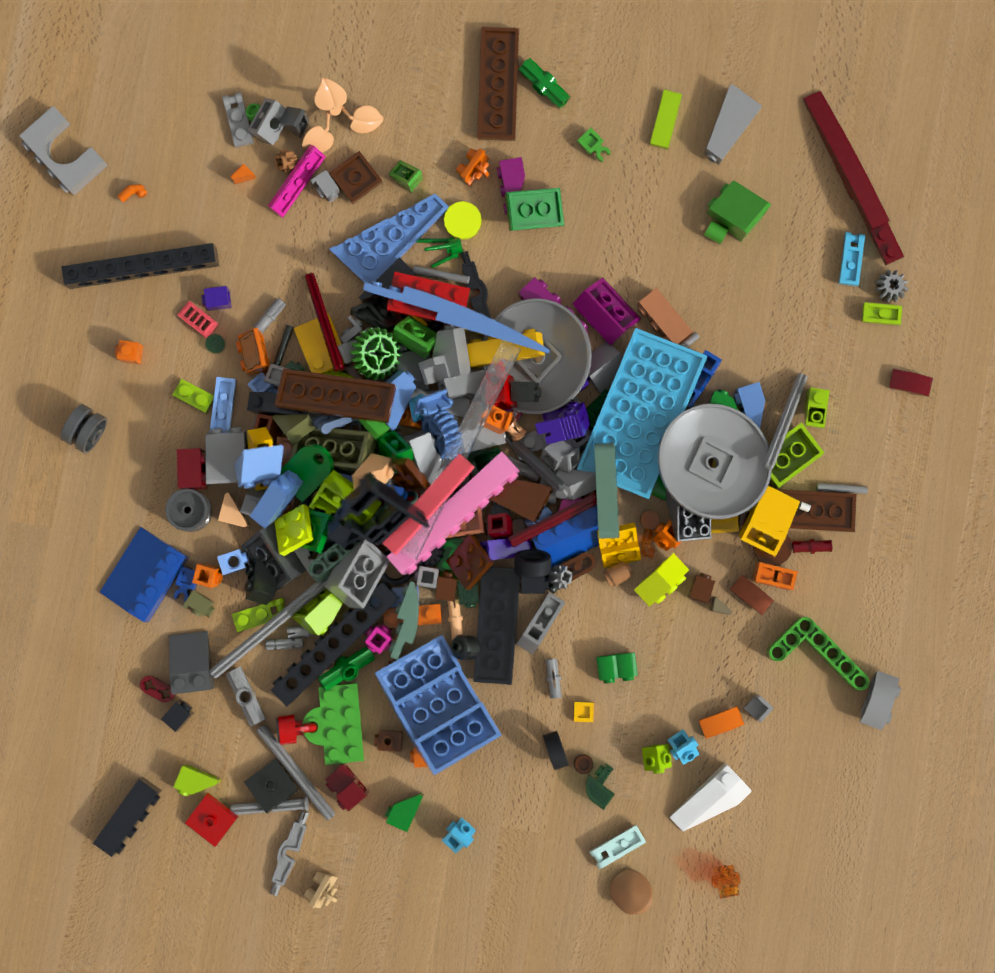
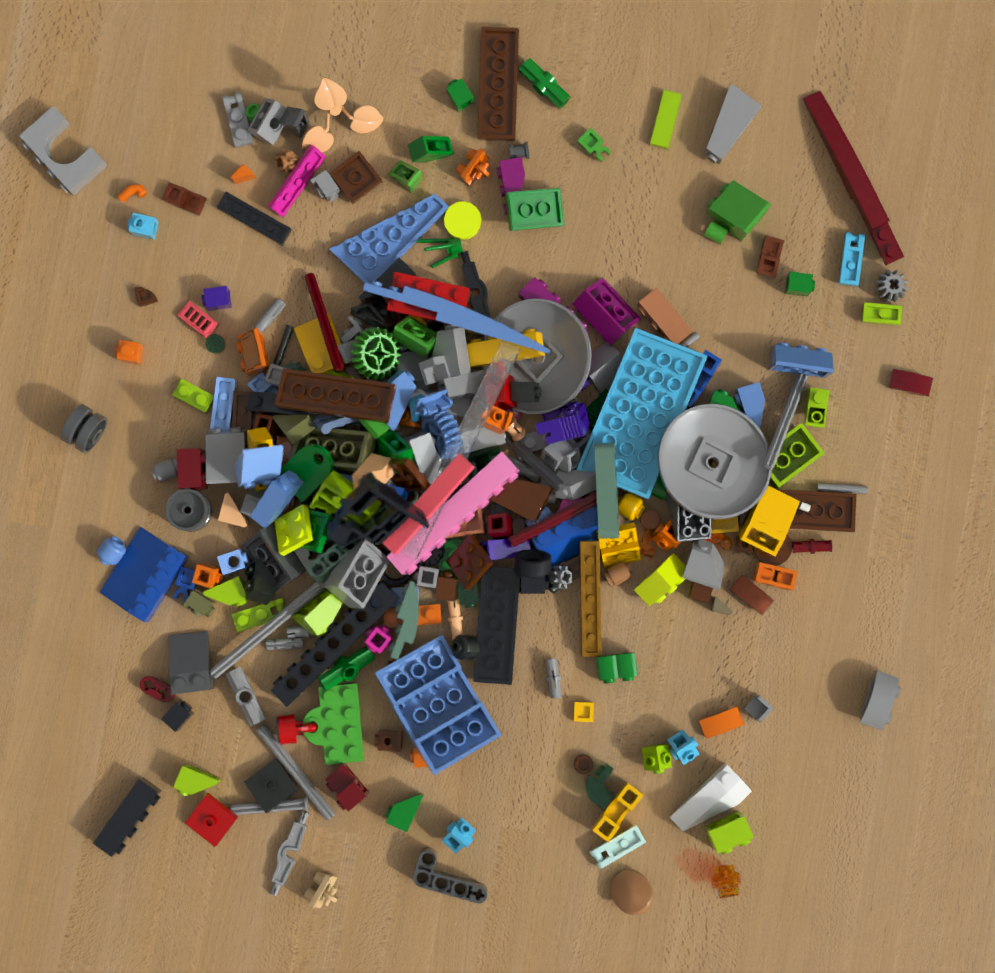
(111, 550): none -> medium blue head
(140, 266): black brick -> none
(143, 226): none -> medium azure brick
(145, 296): none -> reddish brown tile
(165, 470): none -> light grey brick
(184, 199): none -> copper slope
(229, 592): none -> lime slope
(241, 417): none -> reddish brown hinge
(254, 218): none -> black tile
(430, 149): none -> green slope
(441, 274): light grey bar -> none
(452, 880): none -> dark grey beam
(459, 94): none -> green brick
(519, 151): none -> dark grey bush
(540, 623): light grey slope -> none
(555, 750): black tyre -> none
(590, 598): none -> pearl gold plate
(617, 809): none -> yellow arch
(630, 506): none -> yellow head
(704, 564): none -> light grey slope
(721, 540): none -> clear orange arm
(729, 832): none -> lime brick
(740, 548): none -> reddish brown plate
(770, 256): none -> copper slope
(799, 284): none -> green brick
(801, 360): none -> medium blue slope
(822, 648): bright green beam -> none

